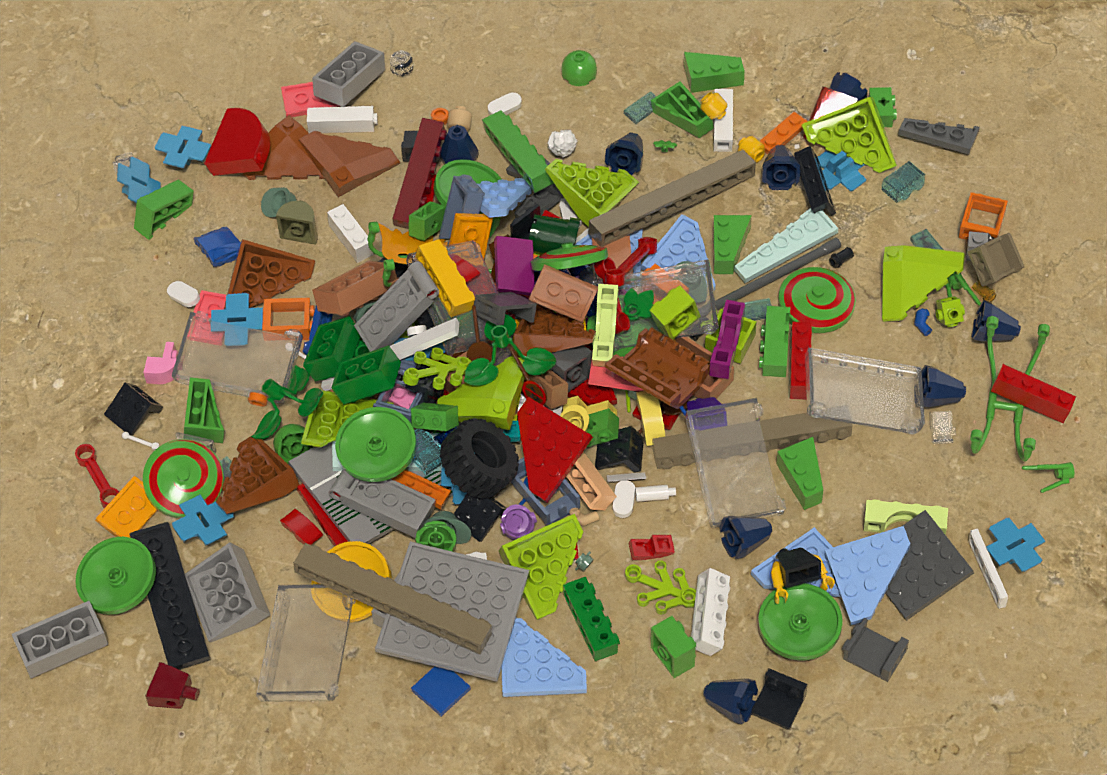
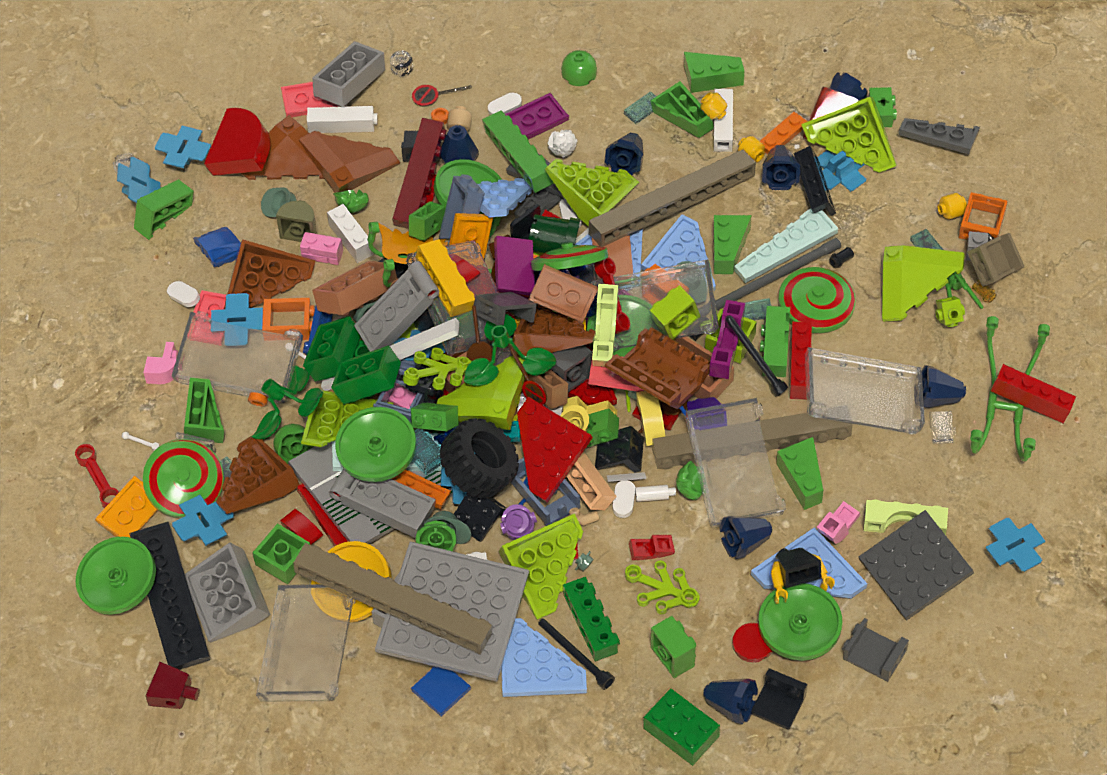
(59, 639): light grey brick -> none
(131, 407): black bracket -> none
(279, 552): none -> bright green brick
(321, 248): none -> bright pink brick
(351, 200): none -> bright green hair
(411, 331): white tile -> none
(427, 95): none -> piece
(538, 116): none -> magenta tile
(603, 678): none -> black piece
(640, 302): green plate -> none
(646, 245): red piece -> none
(664, 145): bright green plant -> none
(681, 726): none -> green brick
(688, 481): none -> bright green hair
(710, 611): white brick -> none
(750, 644): none -> red tile
(777, 385): none -> black piece
(836, 525): none -> bright pink brick
(866, 569): light blue plate -> none
(903, 182): clear light blue brick -> none
(920, 321): blue arm -> none
(952, 206): none -> yellow head
(988, 568): white tile -> none
(1007, 327): dark blue cone -> none
(1063, 471): bright green plant -> none

